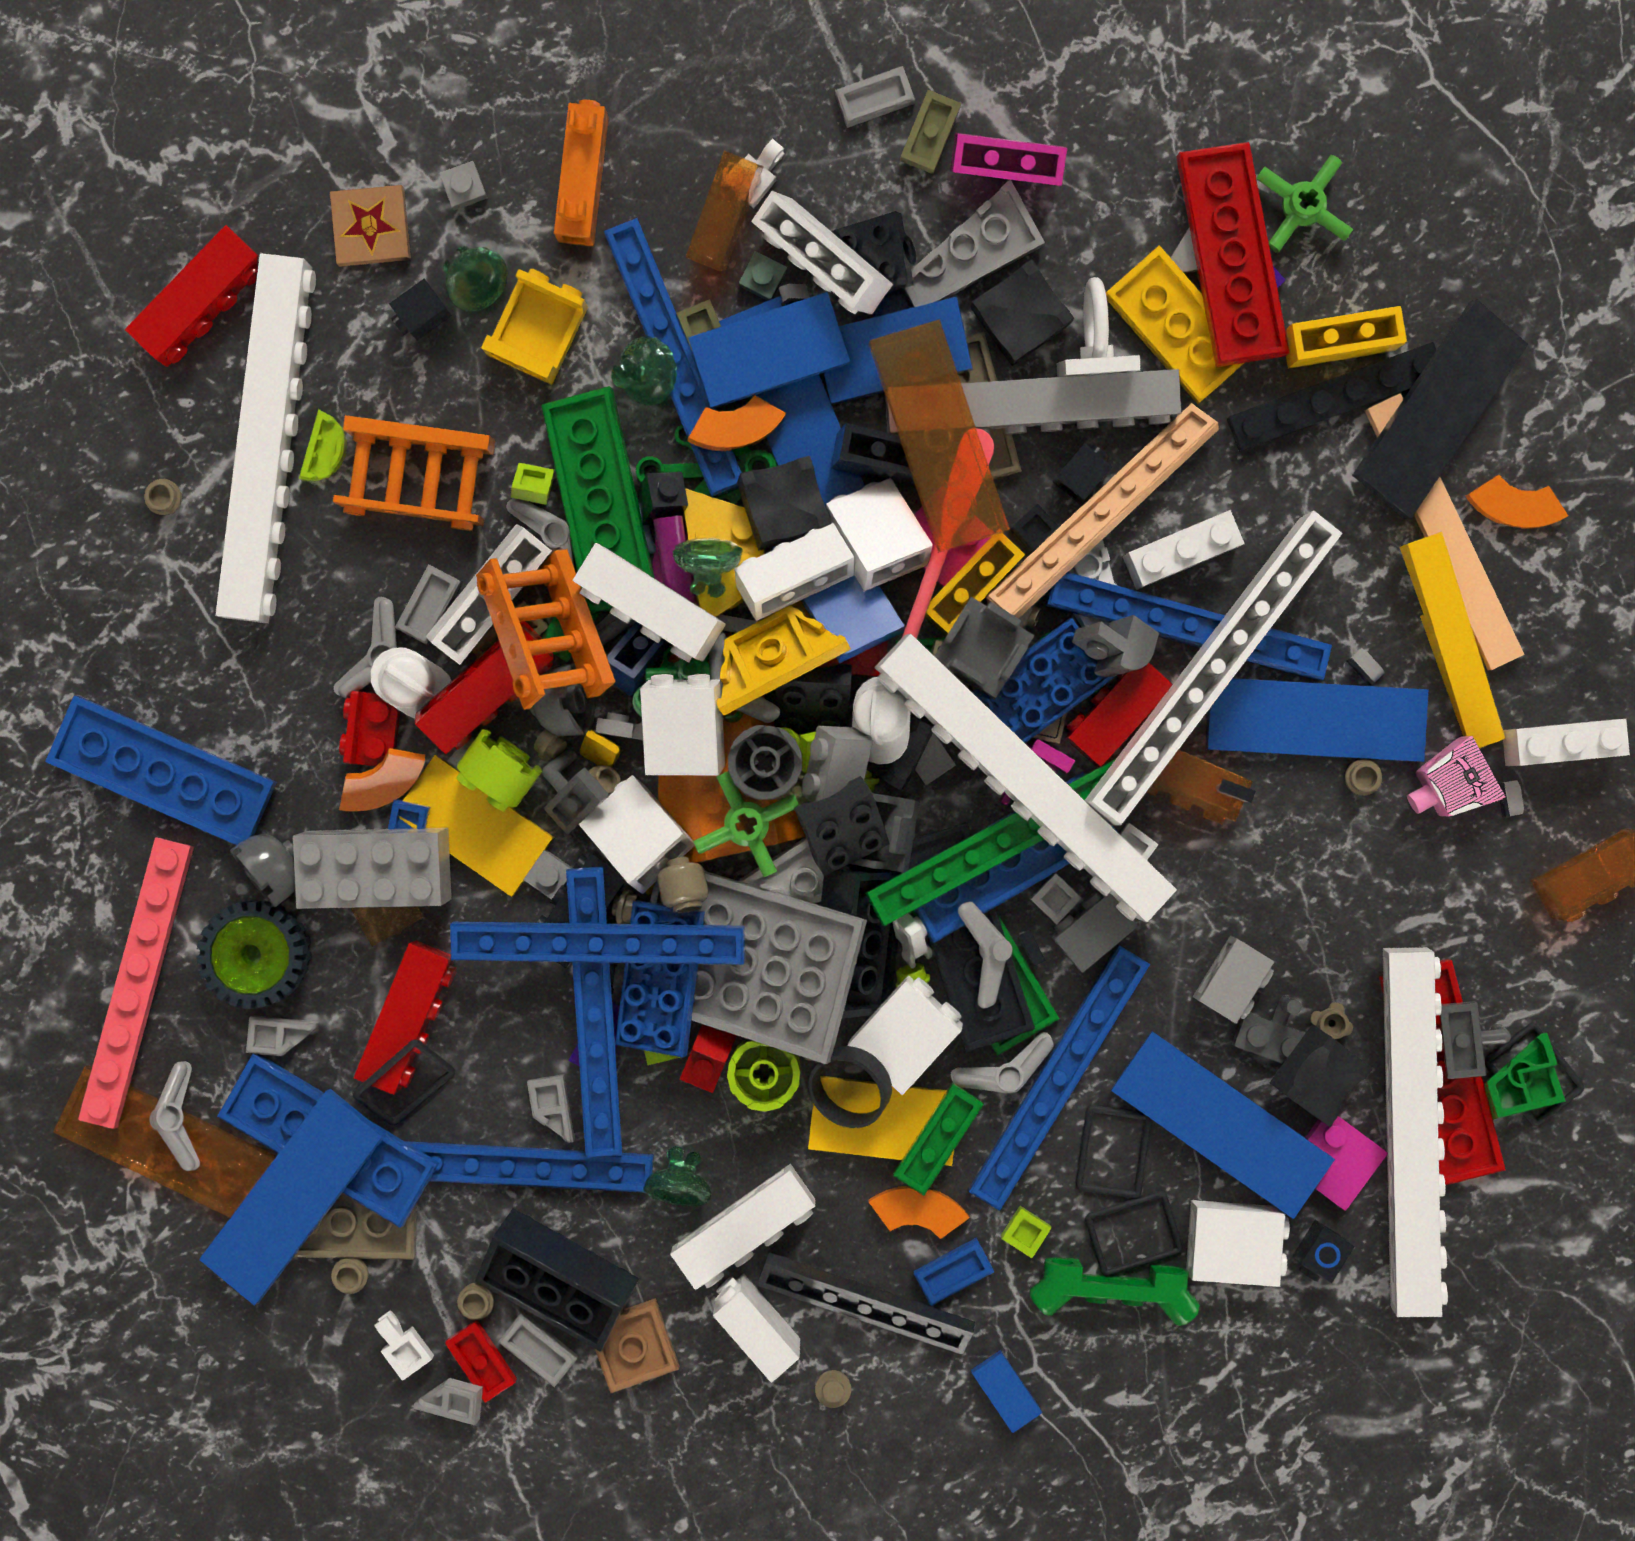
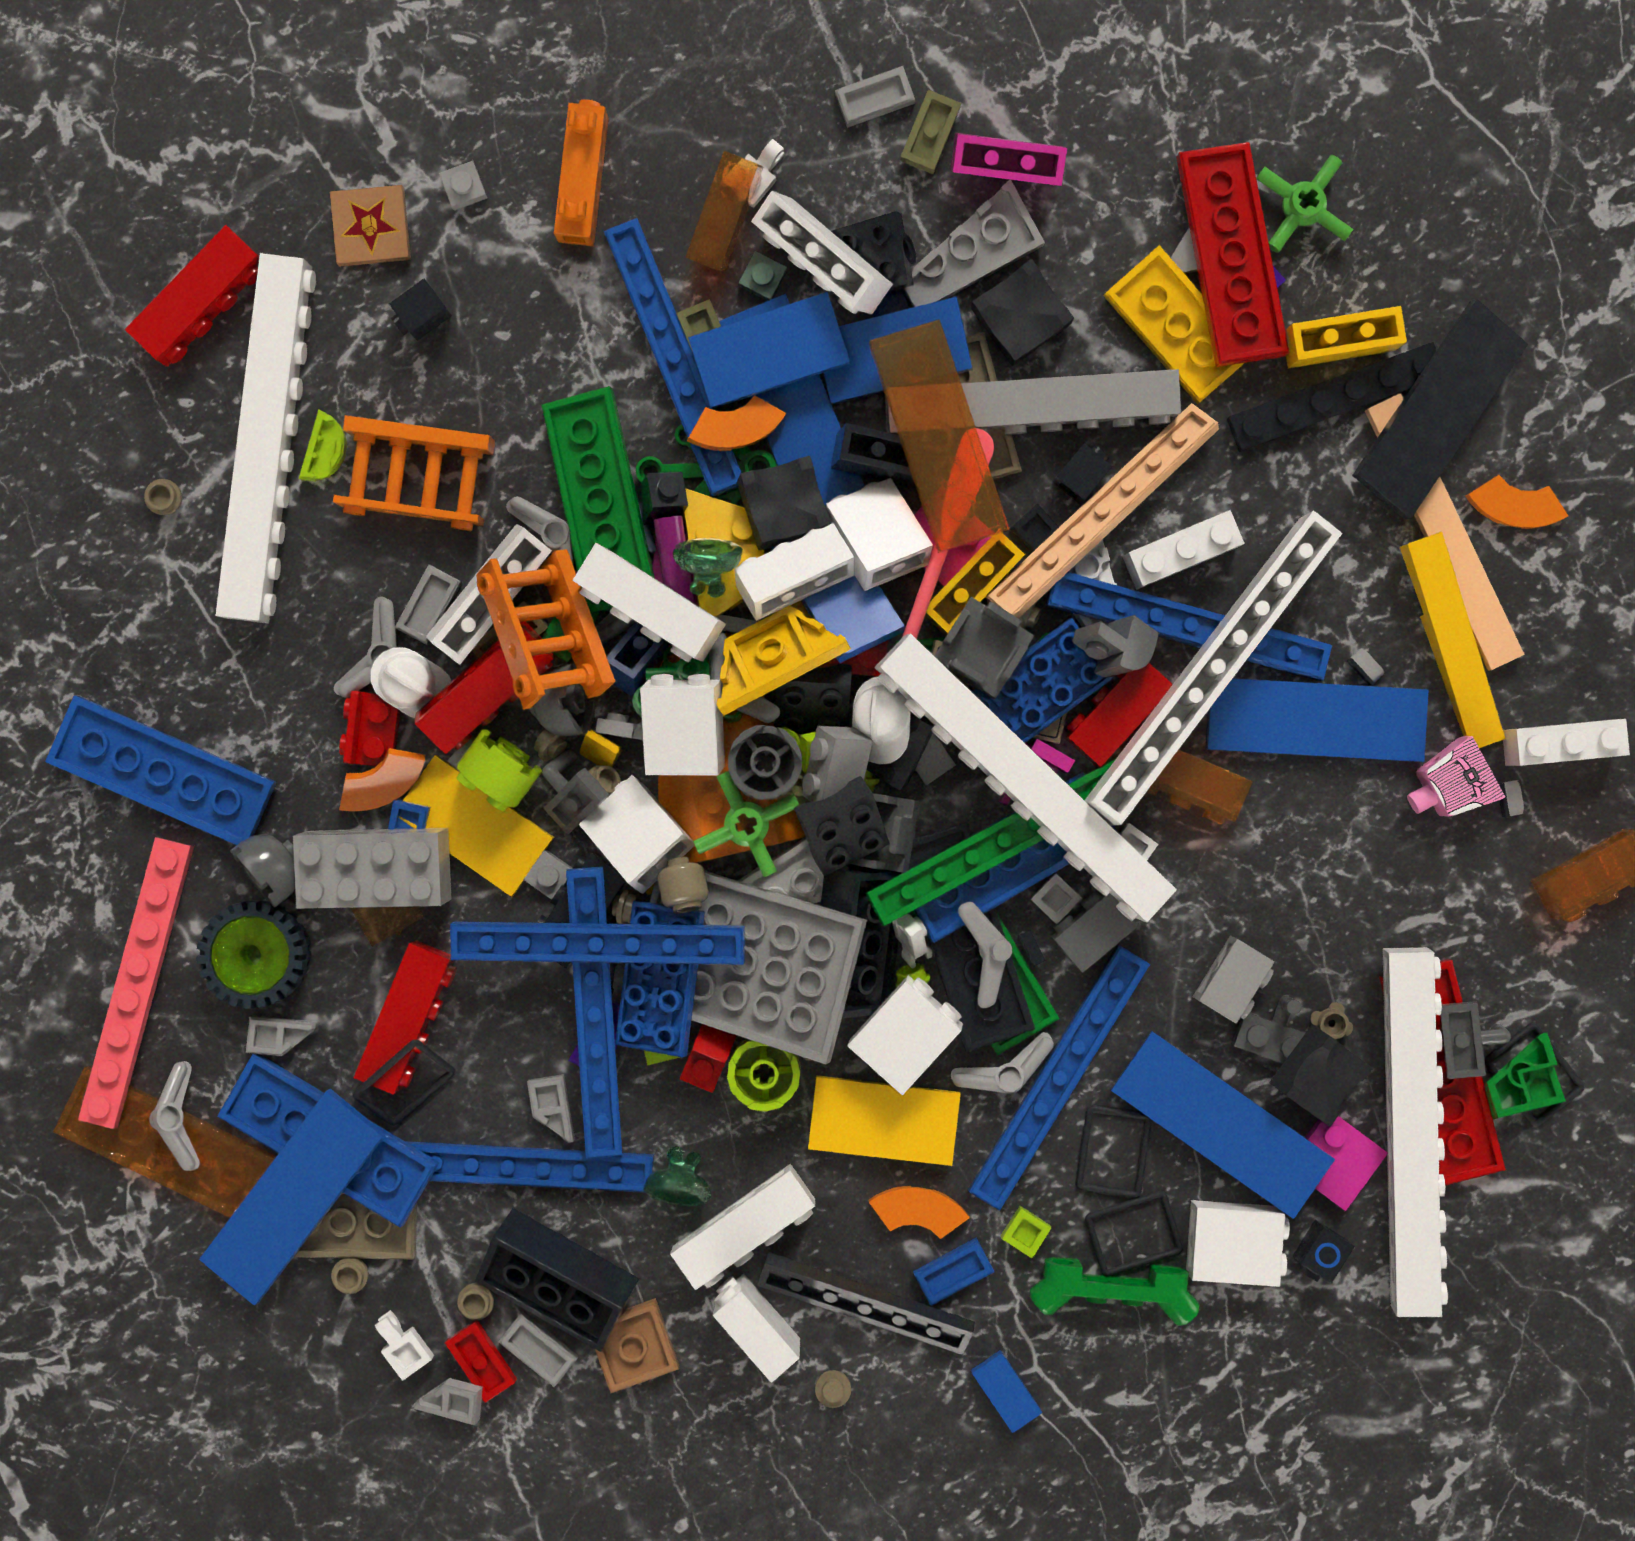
(475, 278): clear green hair -> none
(532, 483): lime plate -> none
(537, 326): yellow panel -> none
(646, 371): clear green hair -> none
(793, 293): light grey piece -> none
(833, 1111): black tyre -> none
(938, 1139): green tile -> none
(1097, 355): white tile -> none
(1236, 791): black piece -> none
(1363, 777): dark tan plate -> none

